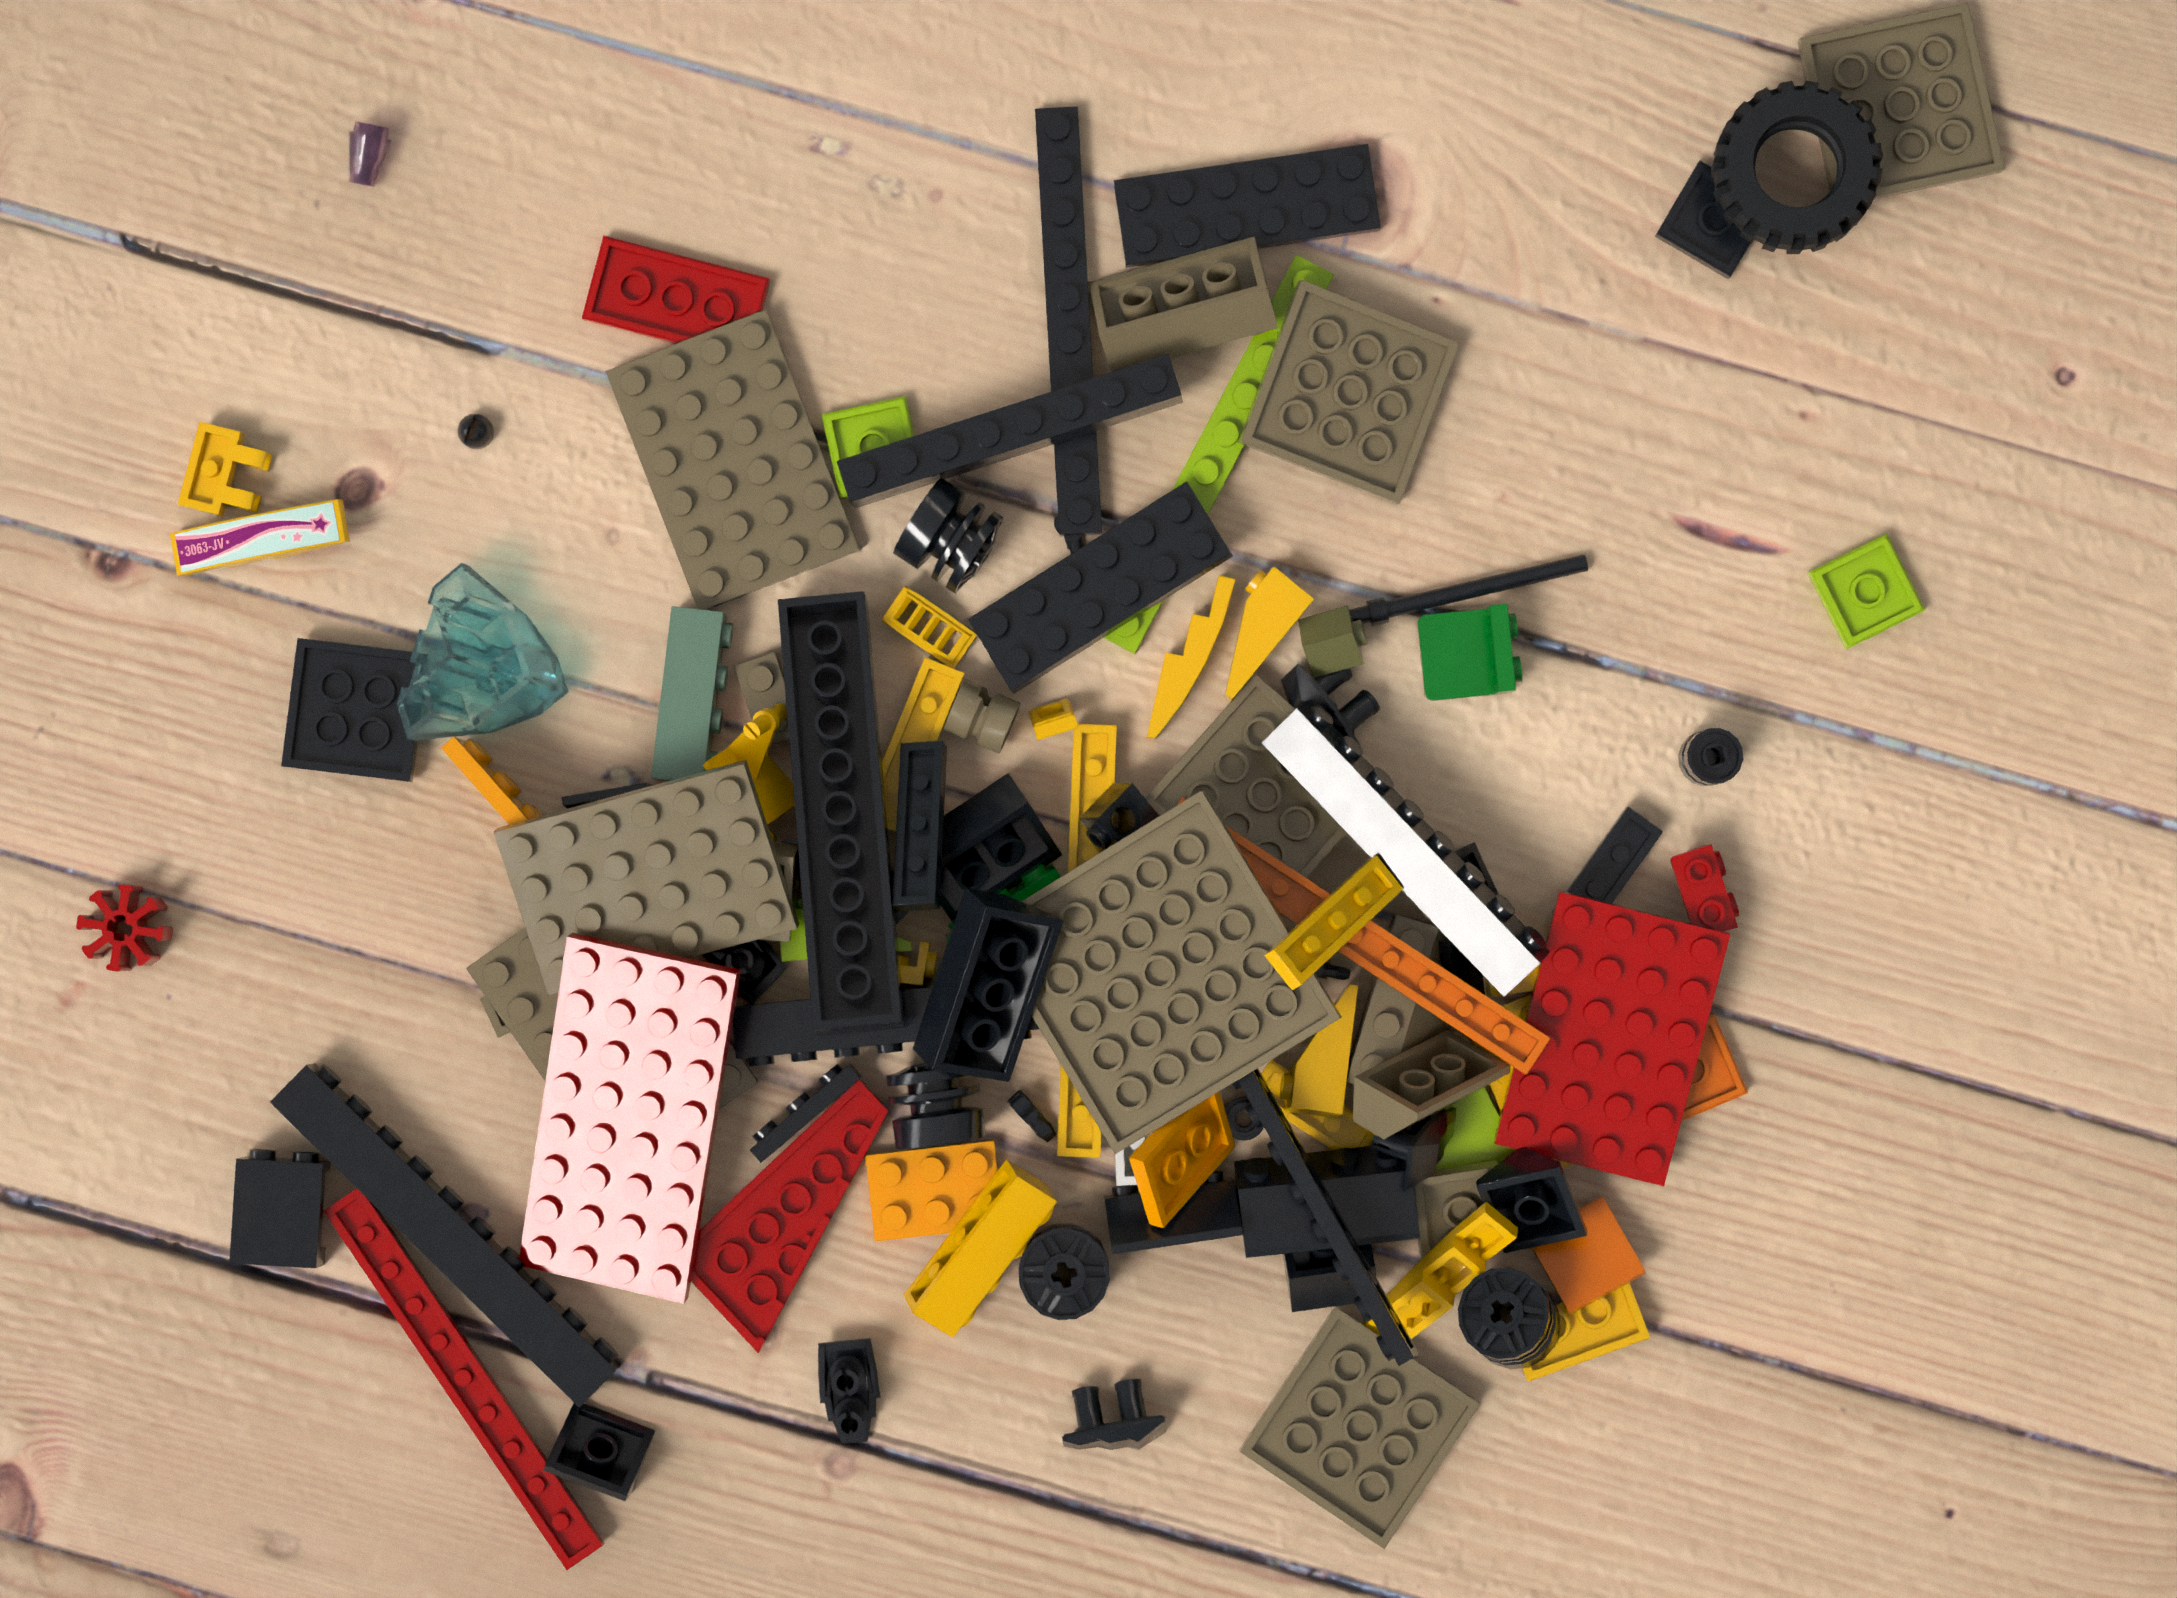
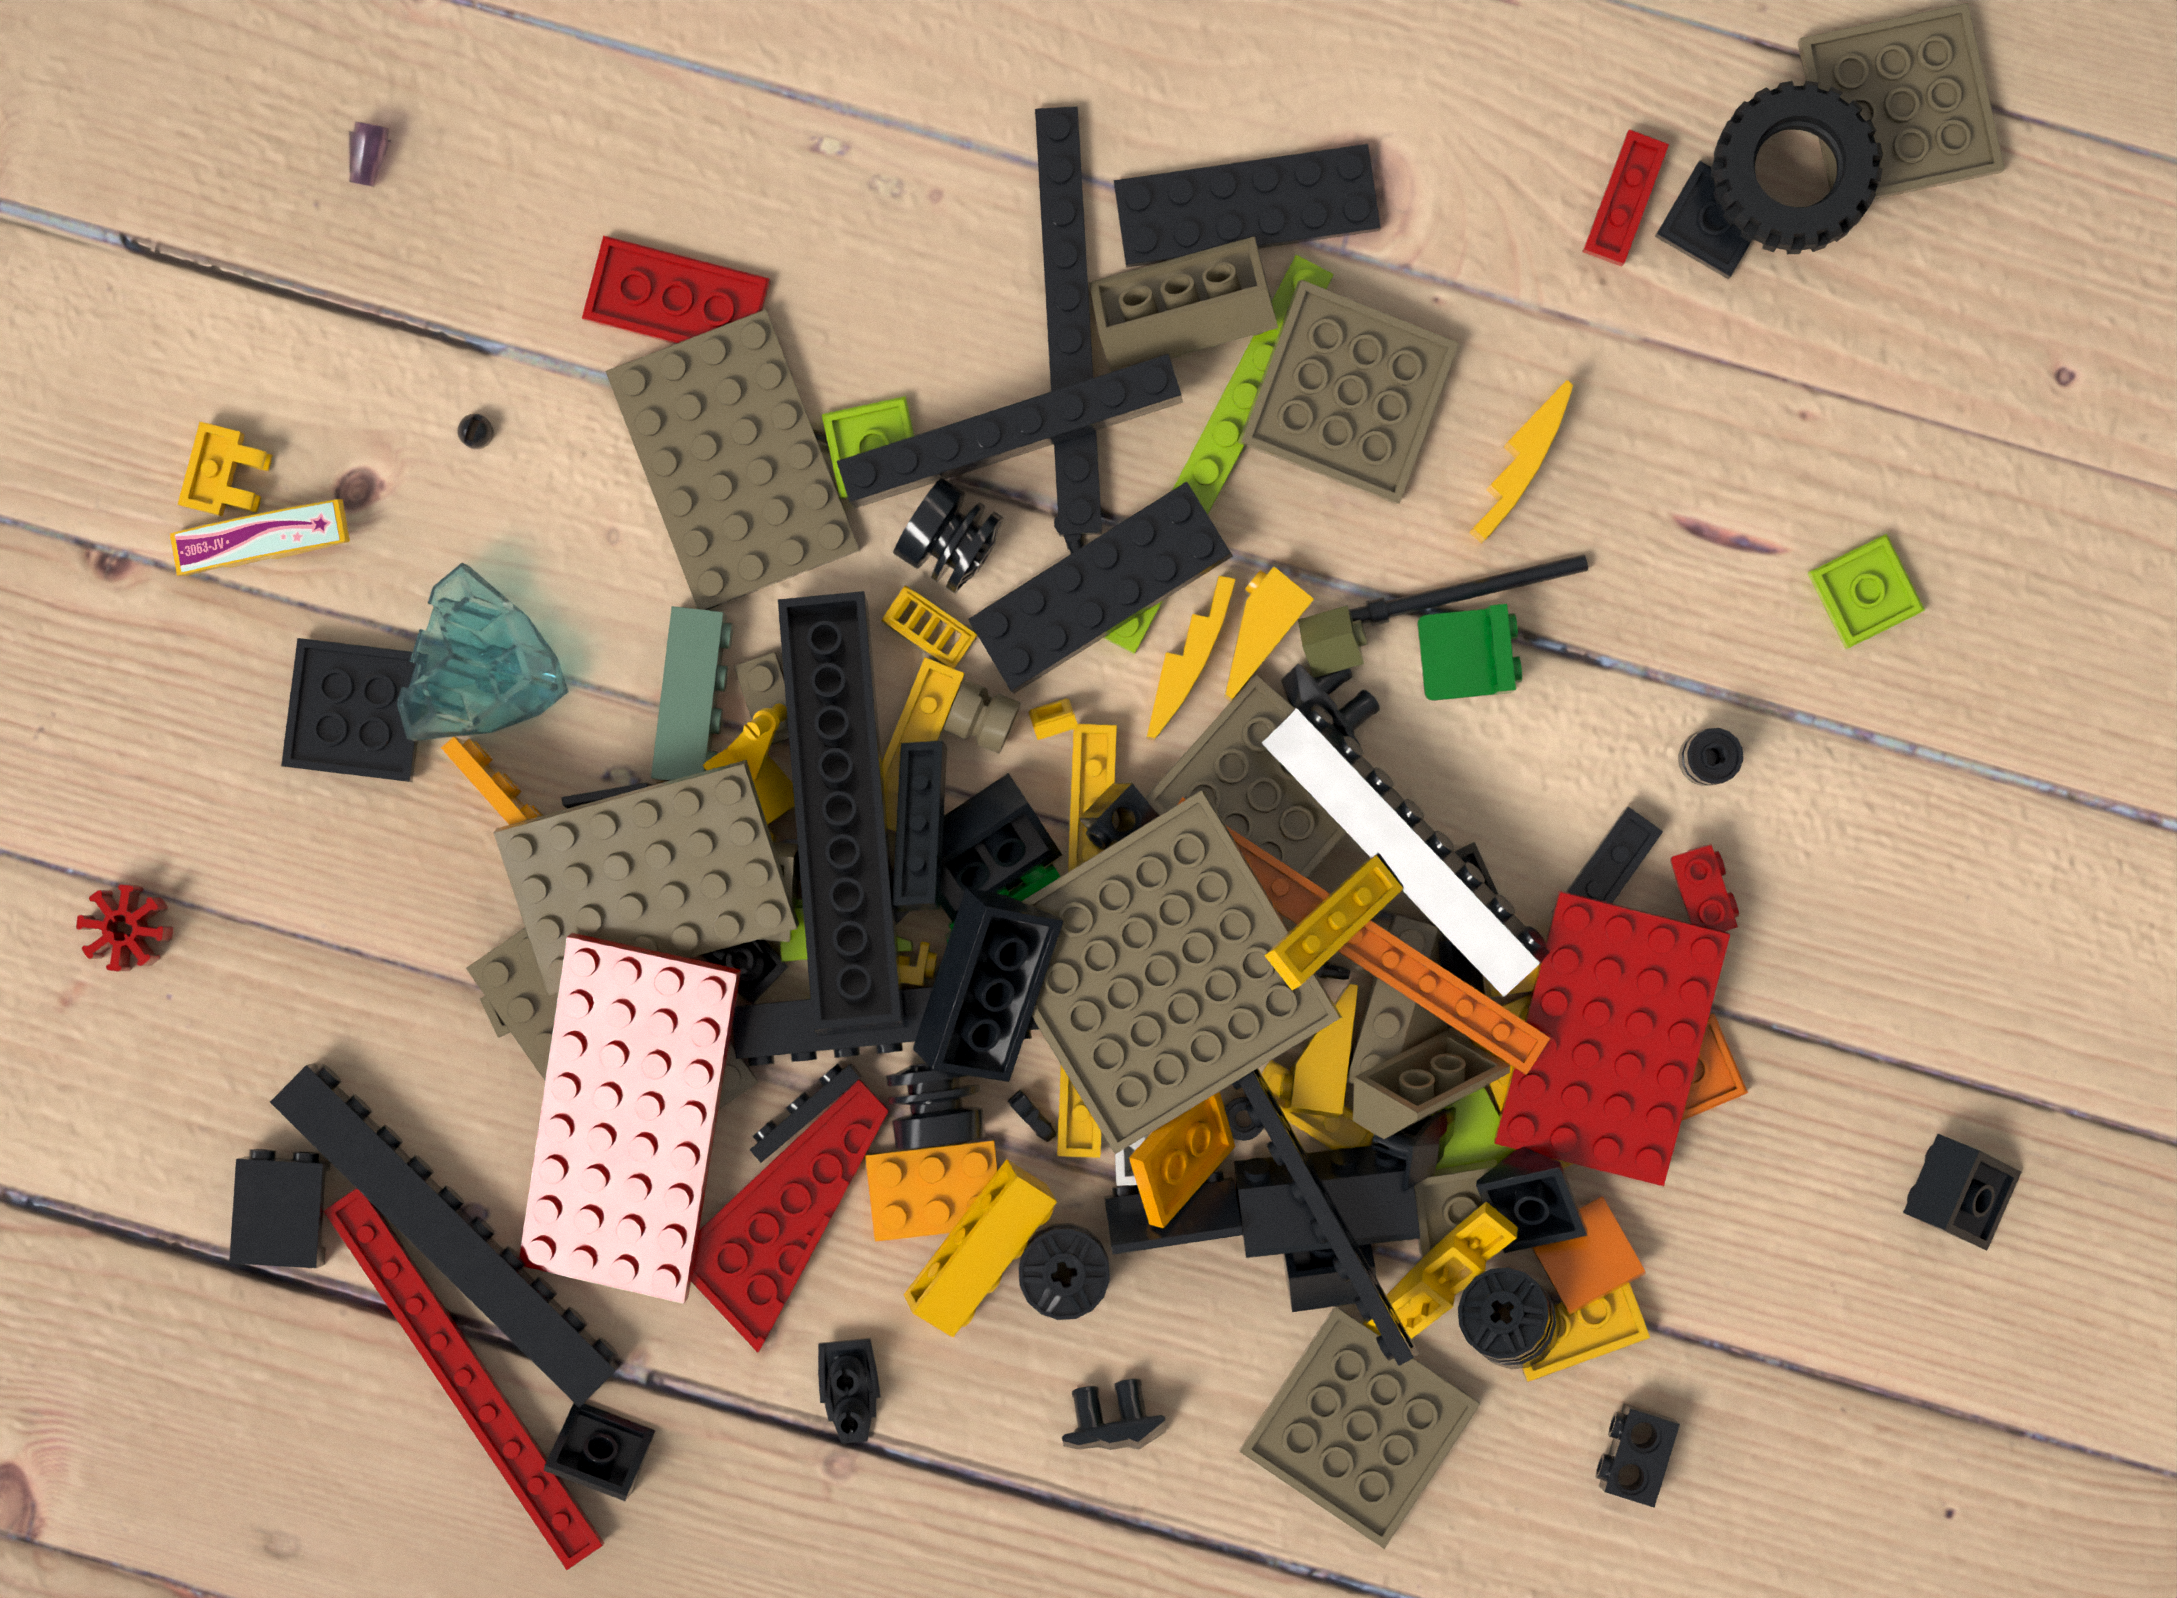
(1529, 449): none -> yellow slope
(1625, 198): none -> red plate
(1650, 1456): none -> black brick
(1962, 1191): none -> black slope

